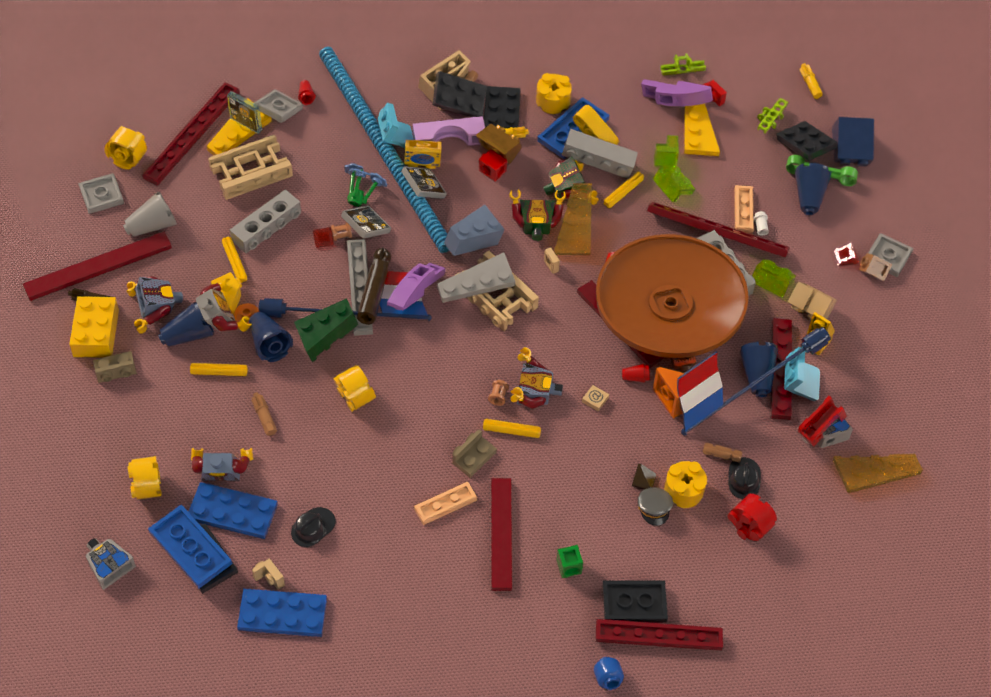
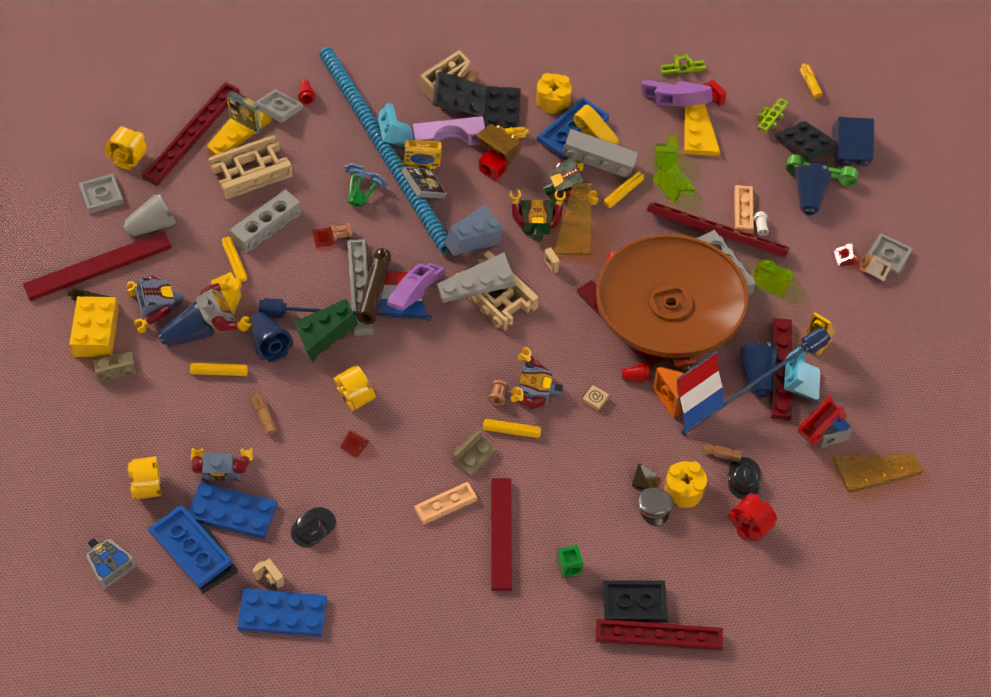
(245, 310): orange piece -> none
(354, 443): none -> clear red slope
(365, 221): tile -> none
(608, 673): blue head -> none
(811, 300): tan piece -> none

